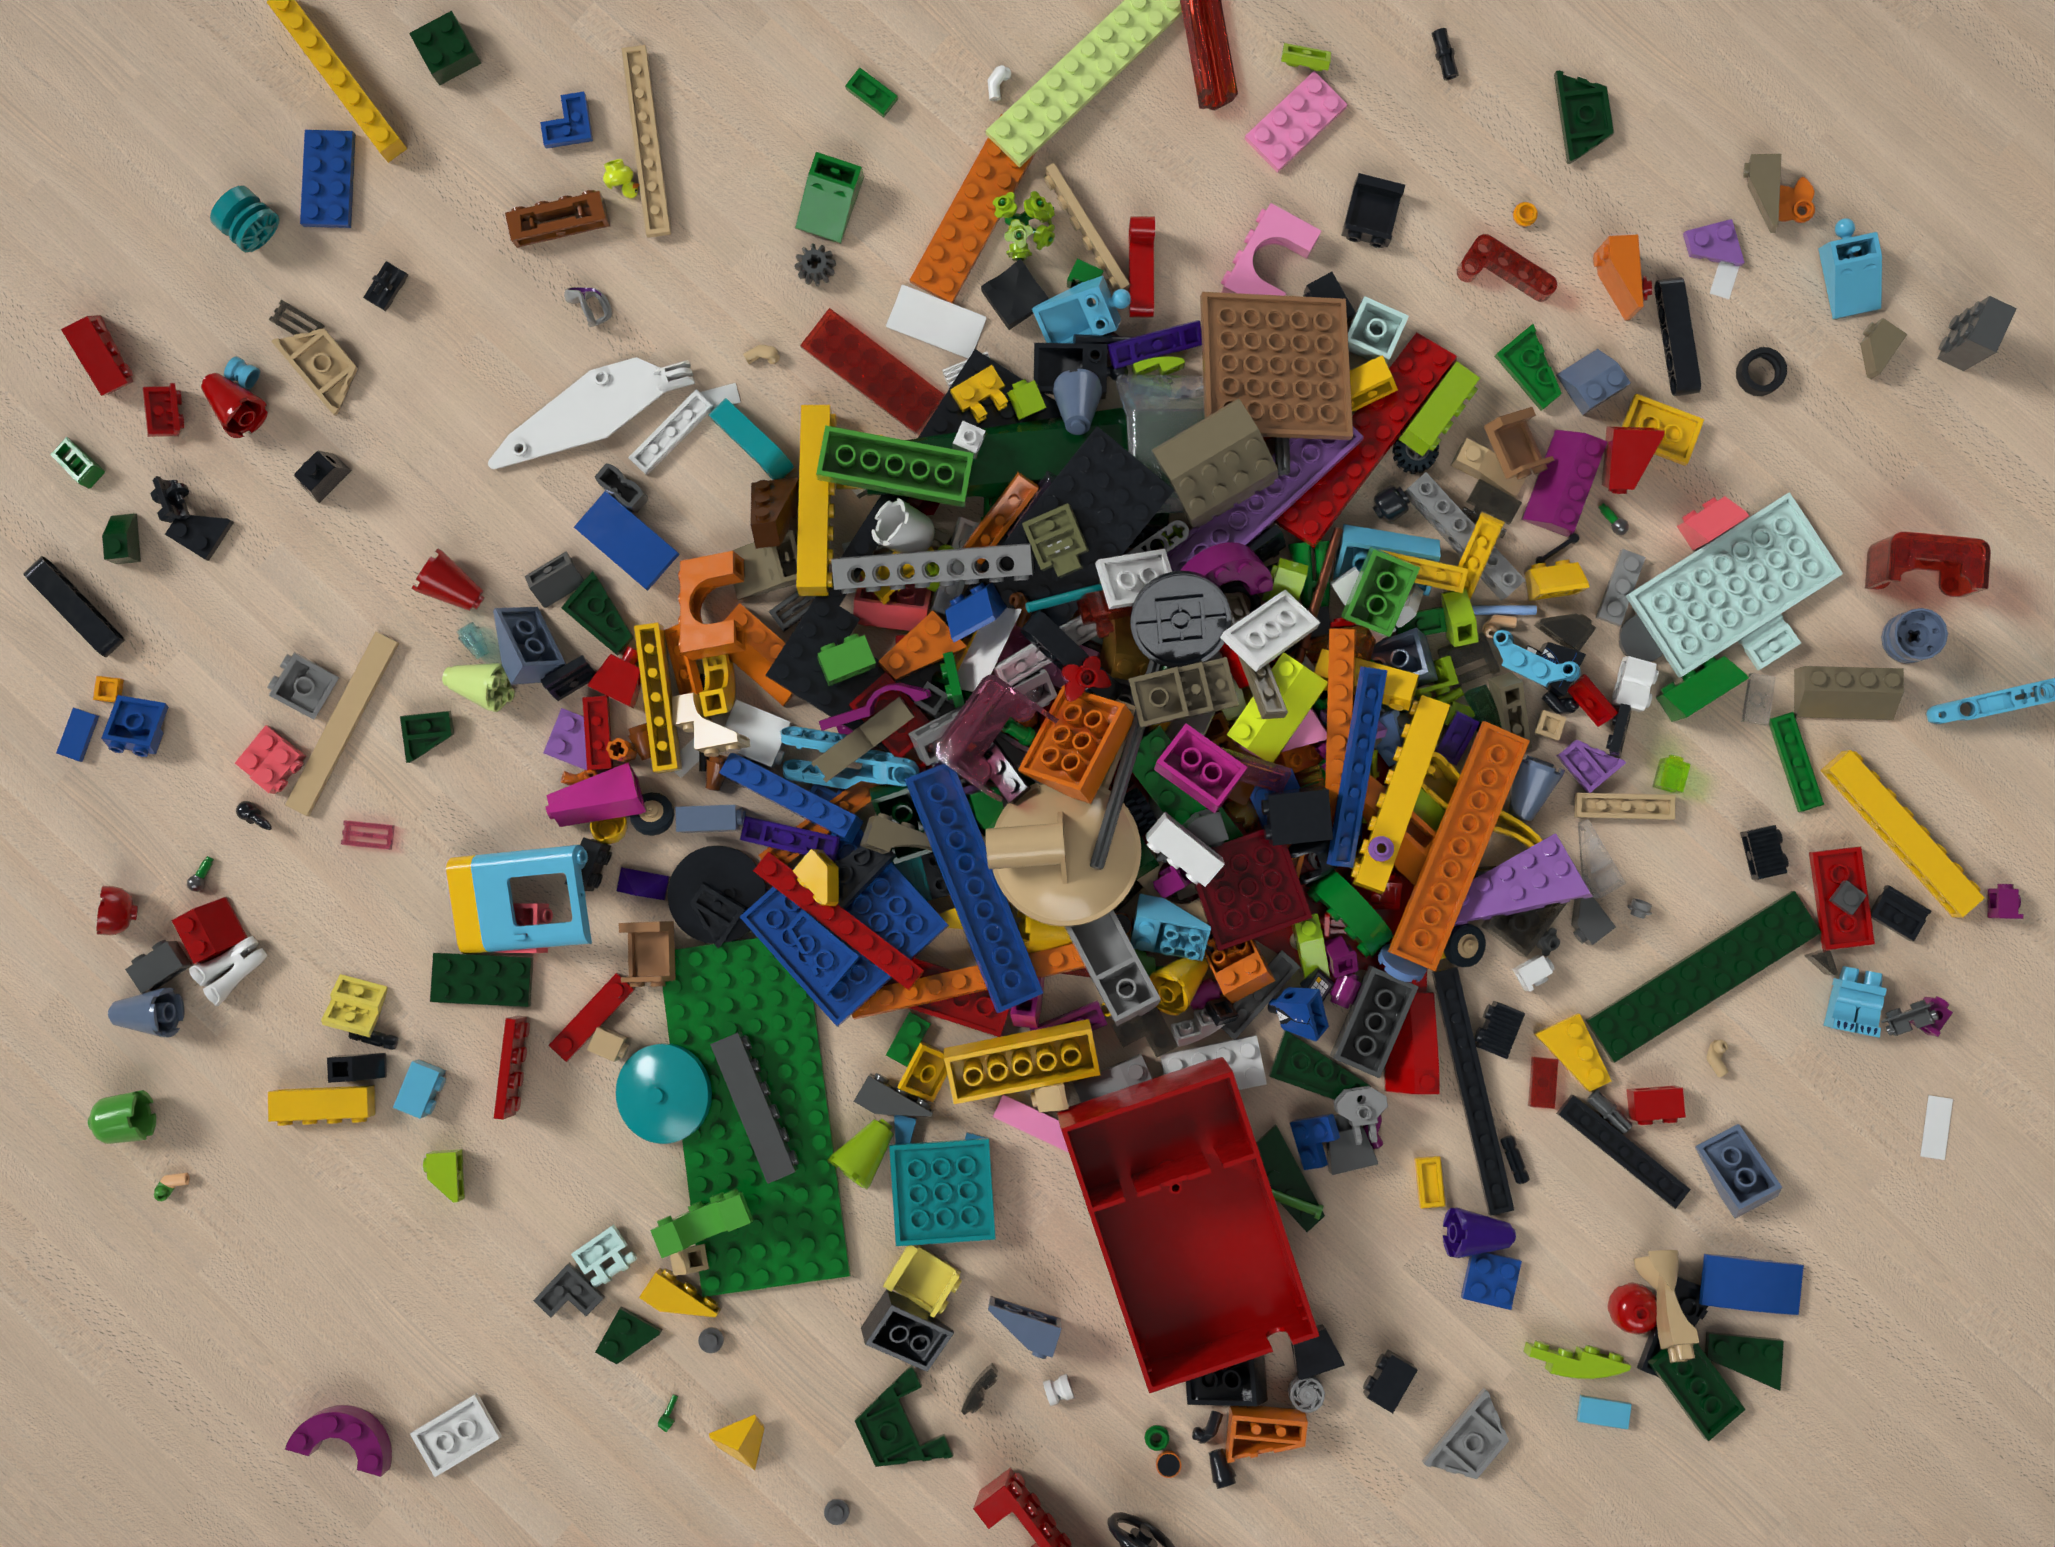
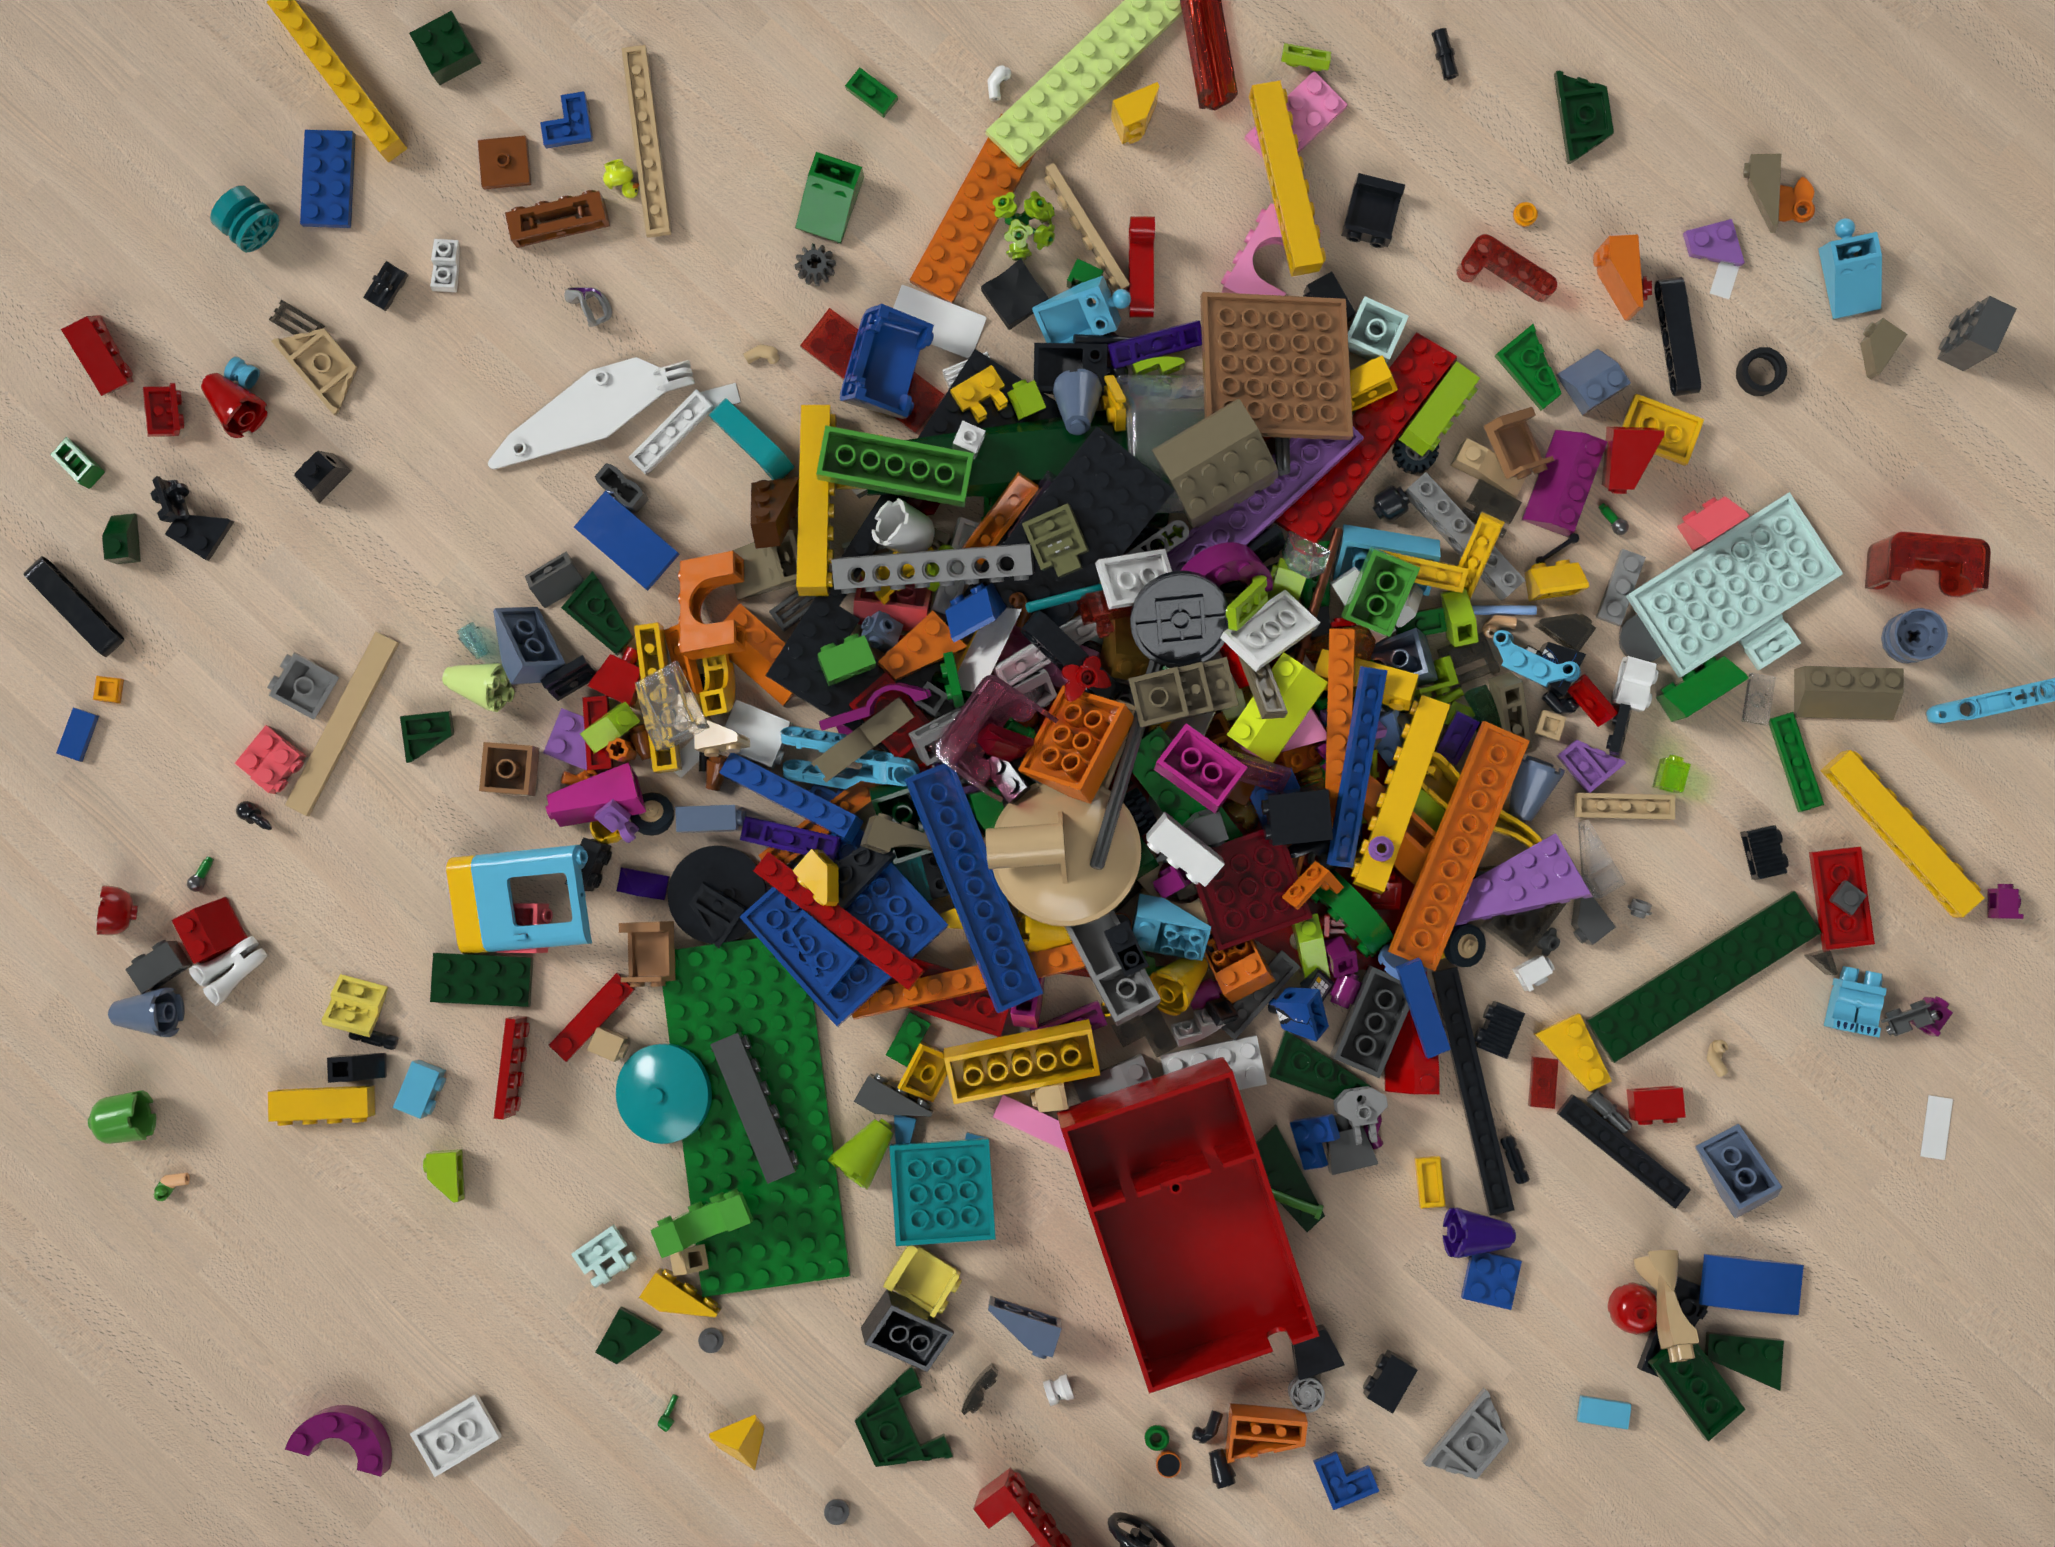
(135, 726): blue plate -> none
(347, 833): clear pink tile -> none
(445, 265): none -> white slope
(448, 583): red cone -> none
(504, 162): none -> dark orange plate
(509, 769): none -> medium nougat brick
(569, 1286): dark grey plate -> none
(610, 727): none -> lime slope
(616, 817): none -> medium lavender plate
(669, 707): none -> clear slope
(881, 631): none -> sand blue brick
(885, 361): none -> blue windscreen
(1004, 743): none -> dark red slope
(1113, 403): none -> yellow plate
(1126, 949): none -> black slope
(1133, 113): none -> yellow slope
(1232, 1386): black slope -> none
(1247, 603): none -> lime plate
(1286, 178): none -> yellow brick
(1304, 556): none -> clear slope
(1309, 882): none -> orange bracket
(1343, 1487): none -> blue plate
(1423, 1008): none -> blue tile
(1585, 1364): lime slope -> none
(1899, 913): black plate -> none

